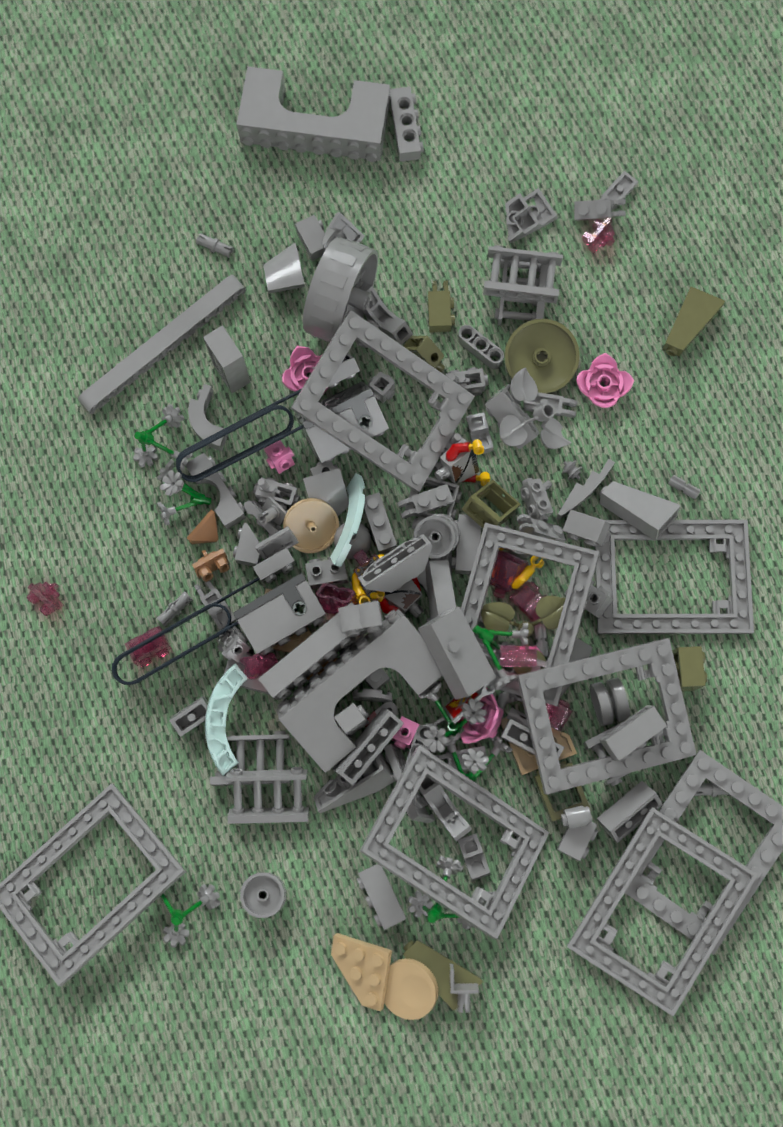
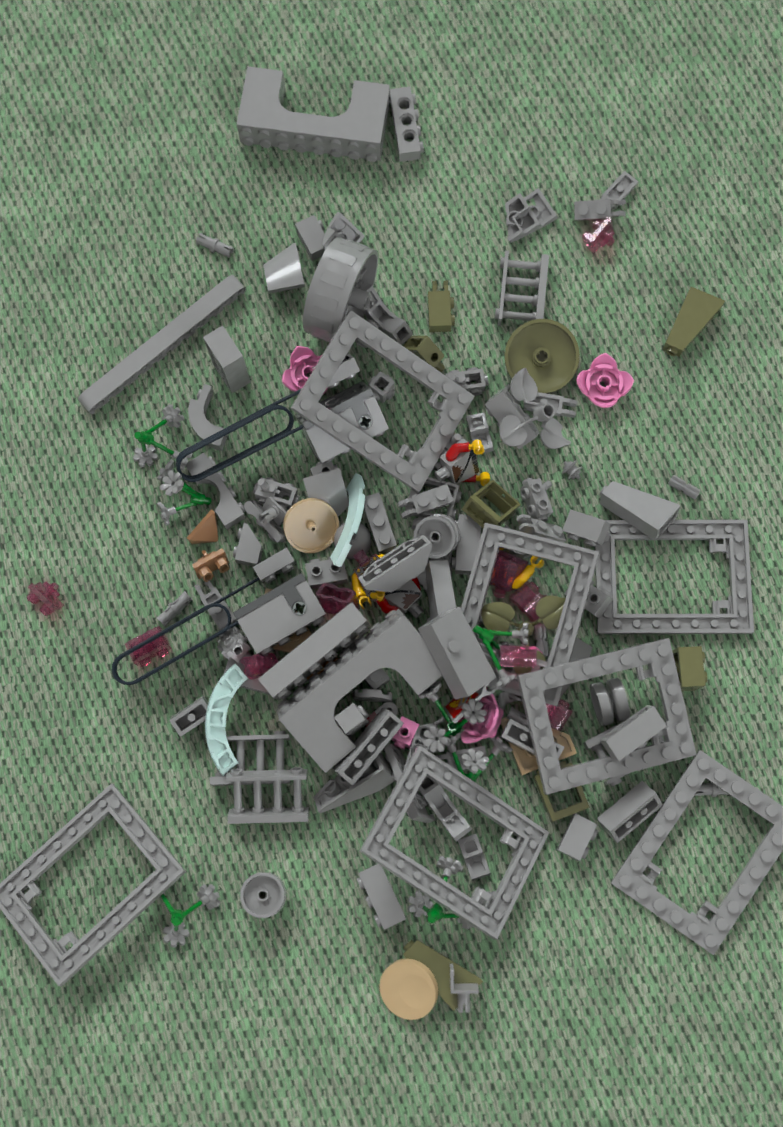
(276, 543): light grey plate -> none
(279, 456): bright pink brick -> none
(361, 617): light grey brick -> none
(364, 968): tan plate -> none
(478, 339): light grey beam -> none
(524, 292): light grey fence -> none
(576, 817): light grey brick -> none
(582, 493): light grey slope -> none
(654, 987): light grey plate -> none

